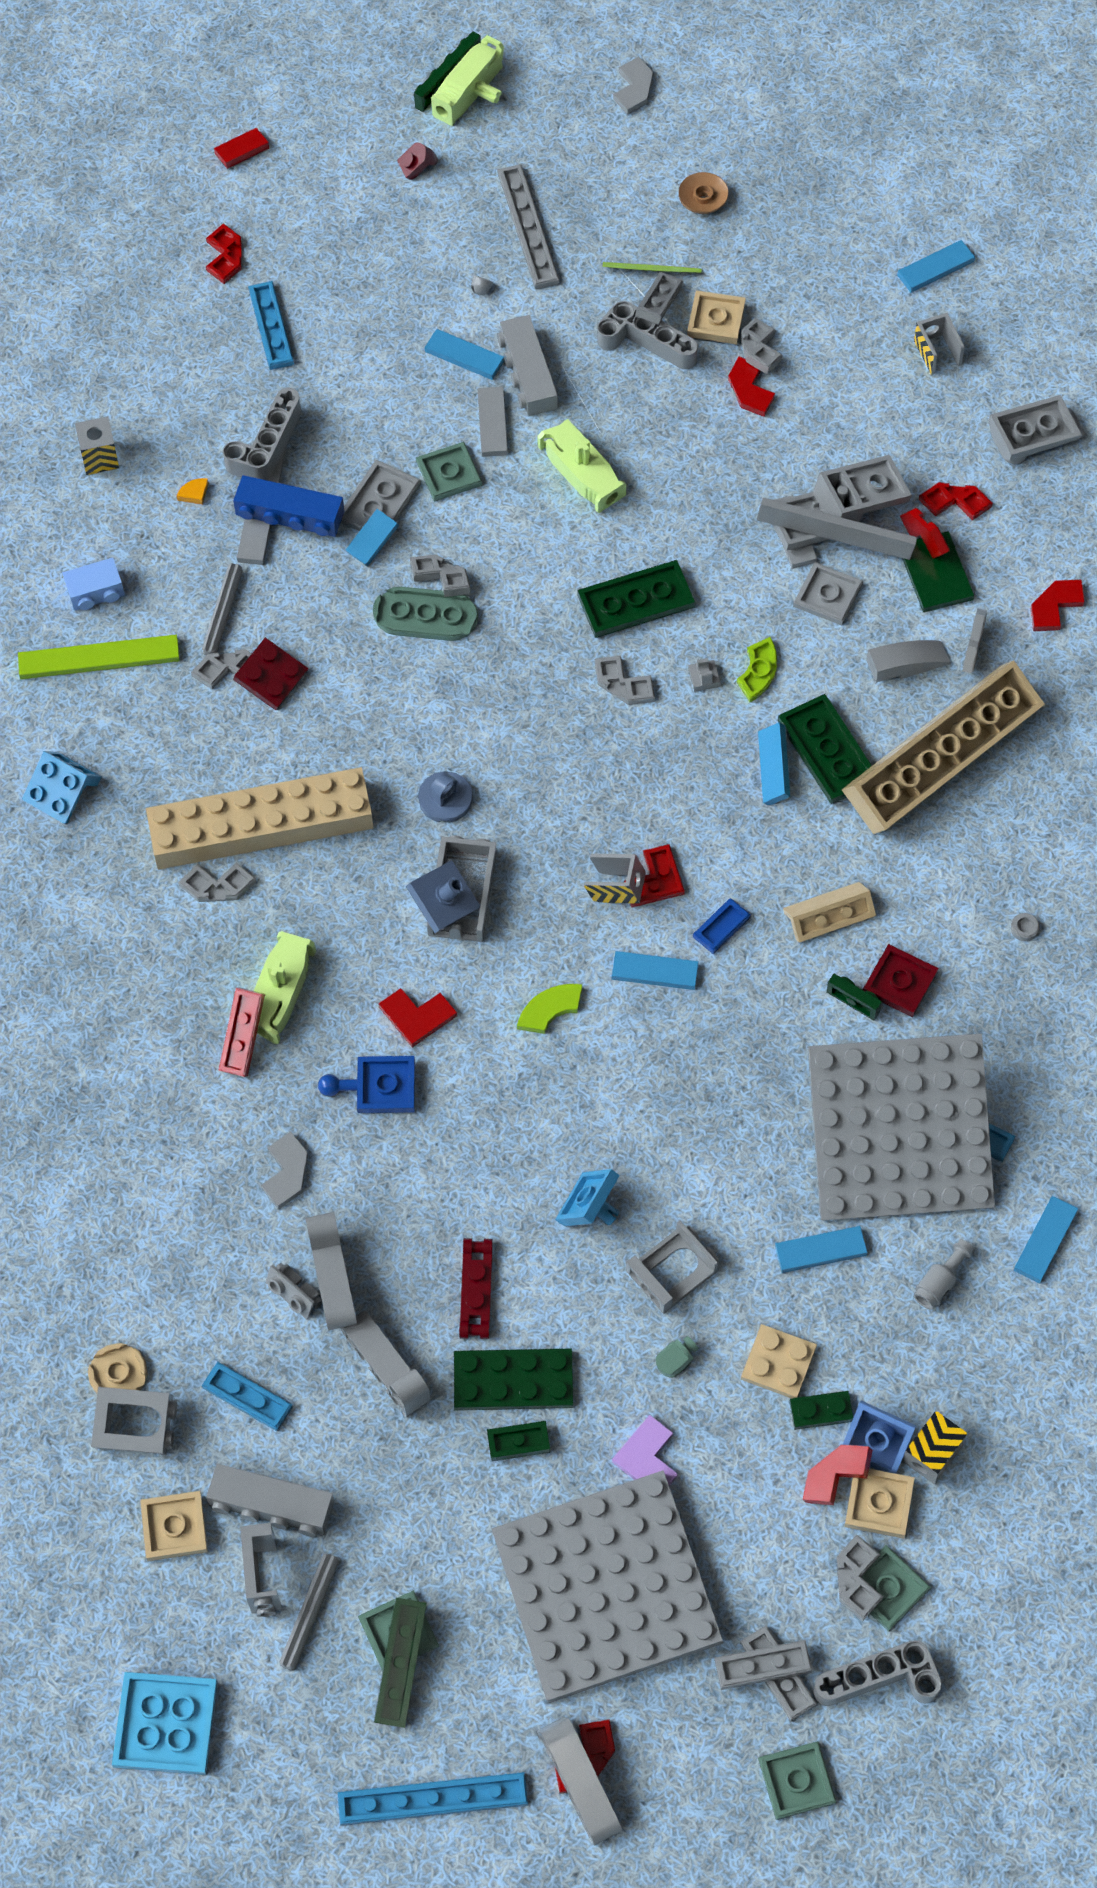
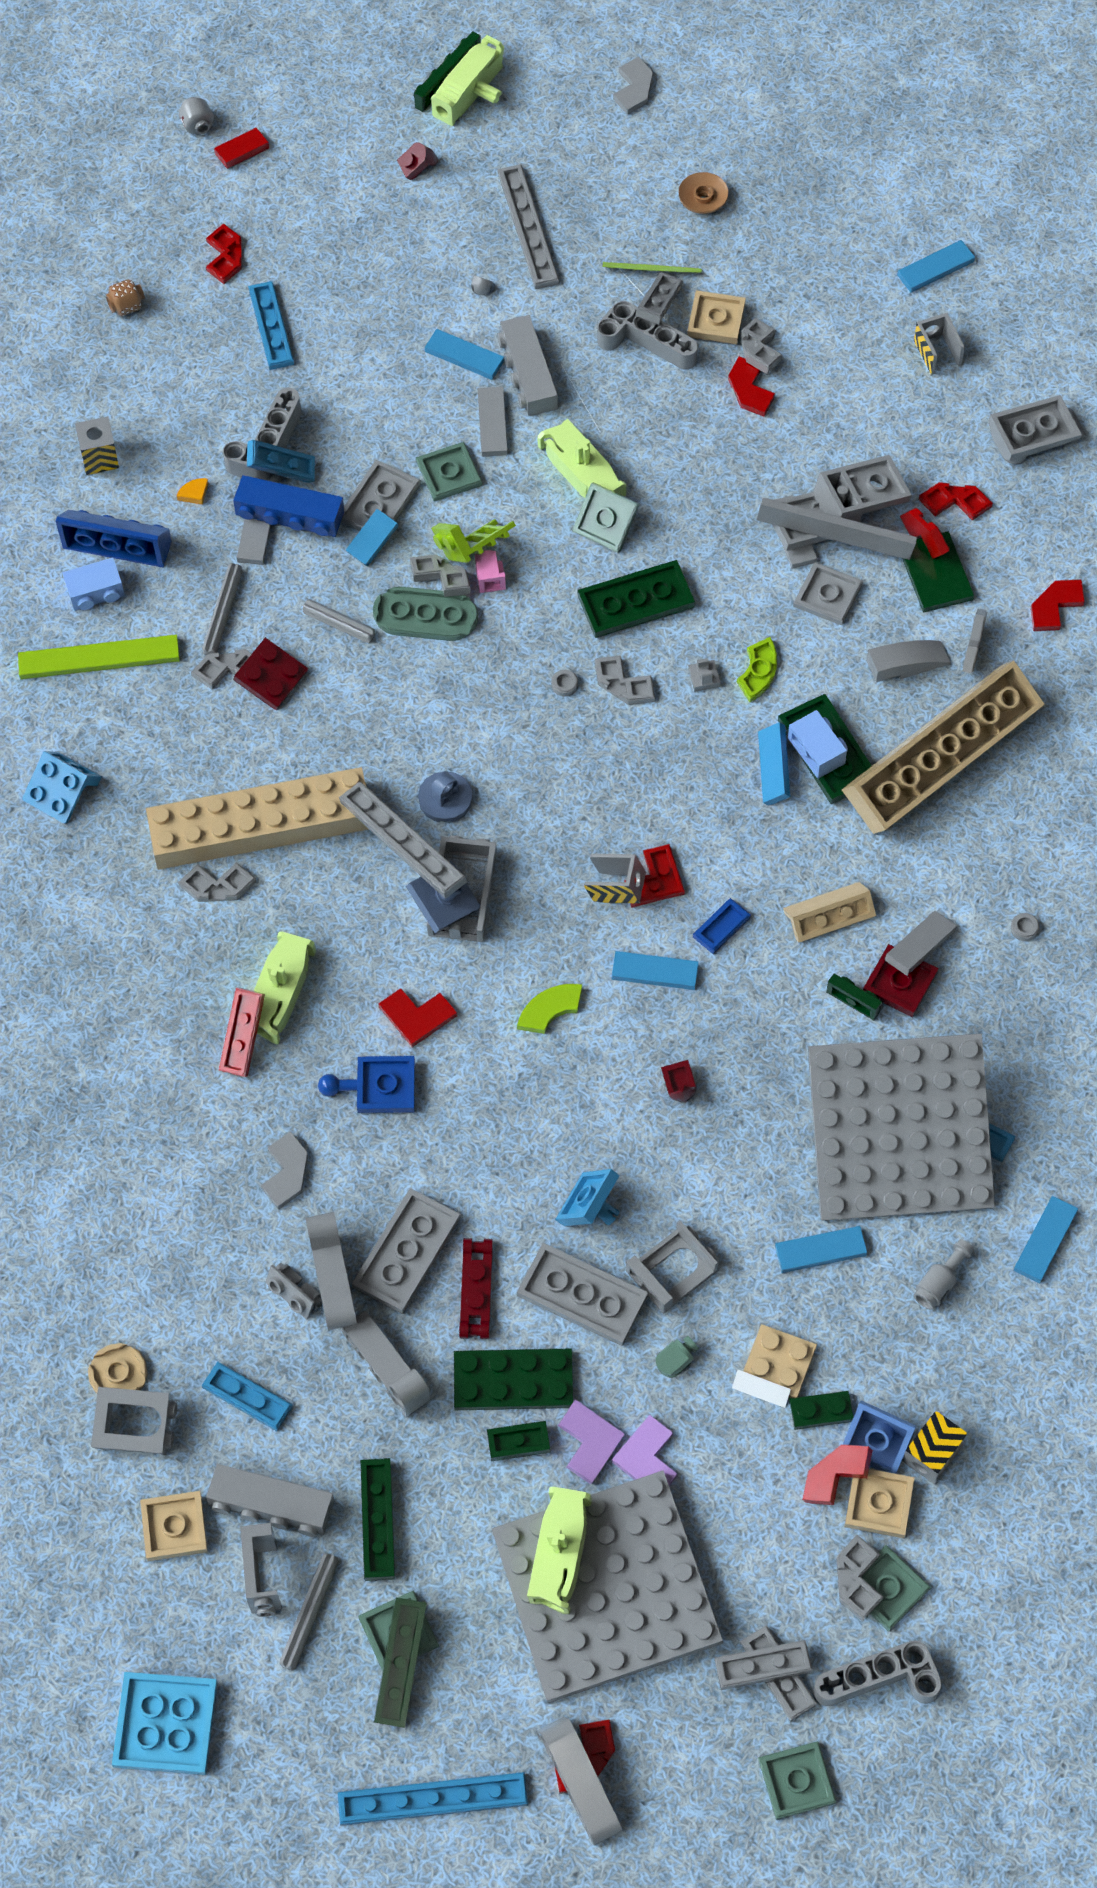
(114, 537): none -> blue slope
(125, 297): none -> medium nougat head
(195, 115): none -> light grey head
(280, 461): none -> dark azure tile
(338, 621): none -> light grey axle
(377, 1519): none -> dark green plate
(403, 840): none -> light grey tile
(406, 1251): none -> light grey plate
(458, 547): none -> lime plate
(489, 572): none -> bright pink brick
(559, 1549): none -> yellowish green piece
(564, 683): none -> light grey tile
(582, 1294): none -> light grey plate
(597, 1440): none -> lavender tile
(605, 517): none -> tile
(679, 1081): none -> dark red plate
(761, 1388): none -> white sticker
(817, 744): none -> light blue brick
(920, 943): none -> light grey tile

